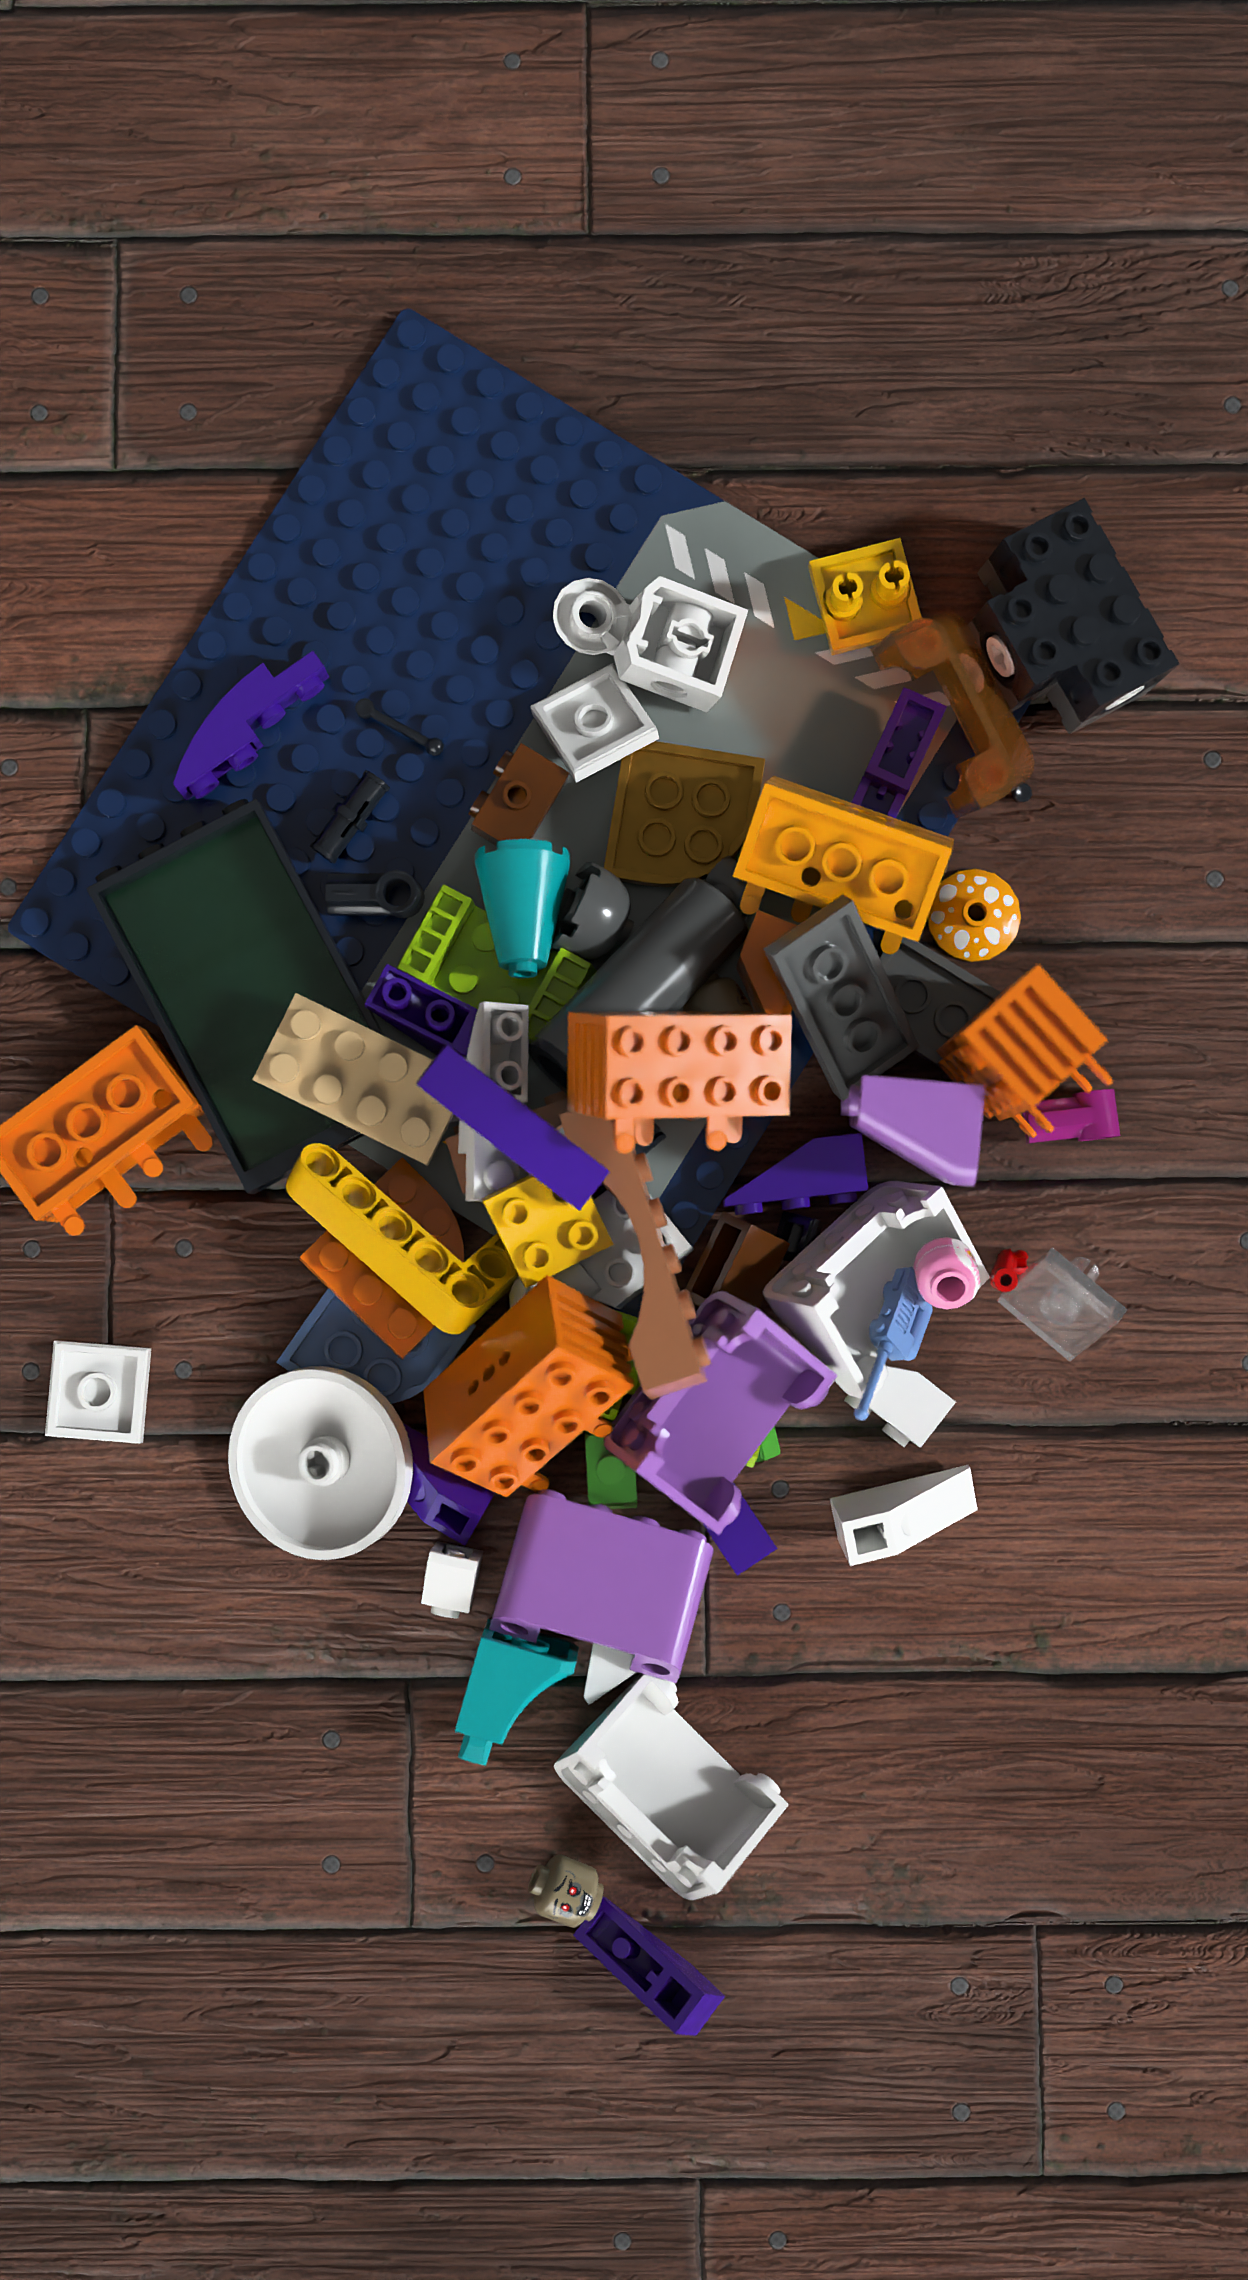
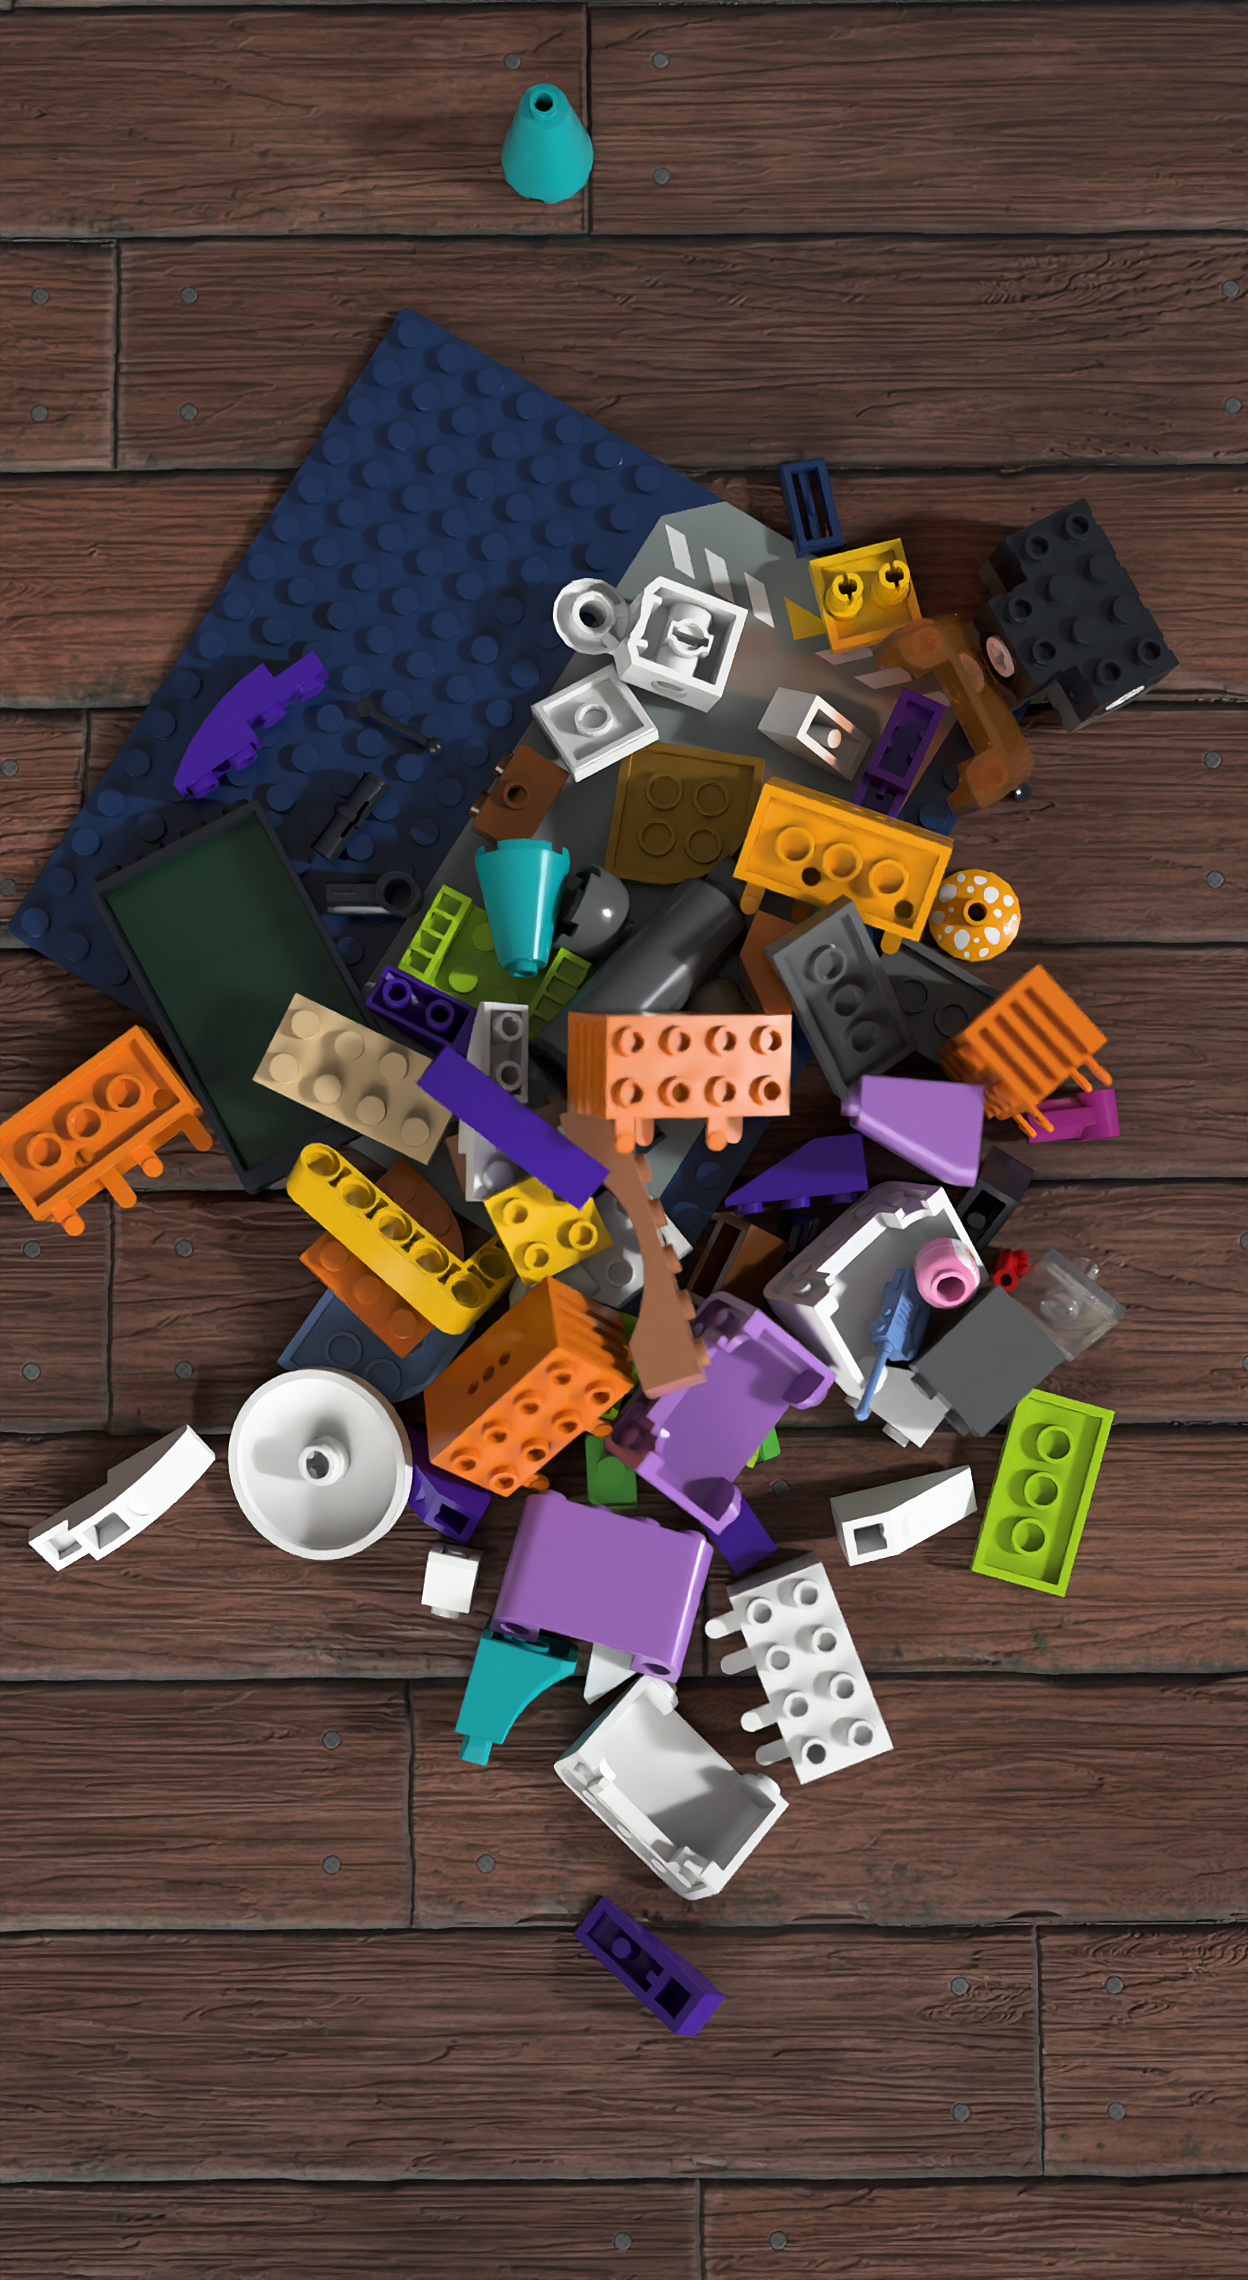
(98, 1391): white tile -> none
(130, 1501): none -> white slope
(546, 147): none -> teal cone
(566, 1891): dark tan head -> none
(805, 1668): none -> white piece
(814, 732): none -> white slope
(817, 543): none -> dark blue tile
(984, 1361): none -> dark grey slope
(994, 1197): none -> black slope
(1042, 1491): none -> lime plate

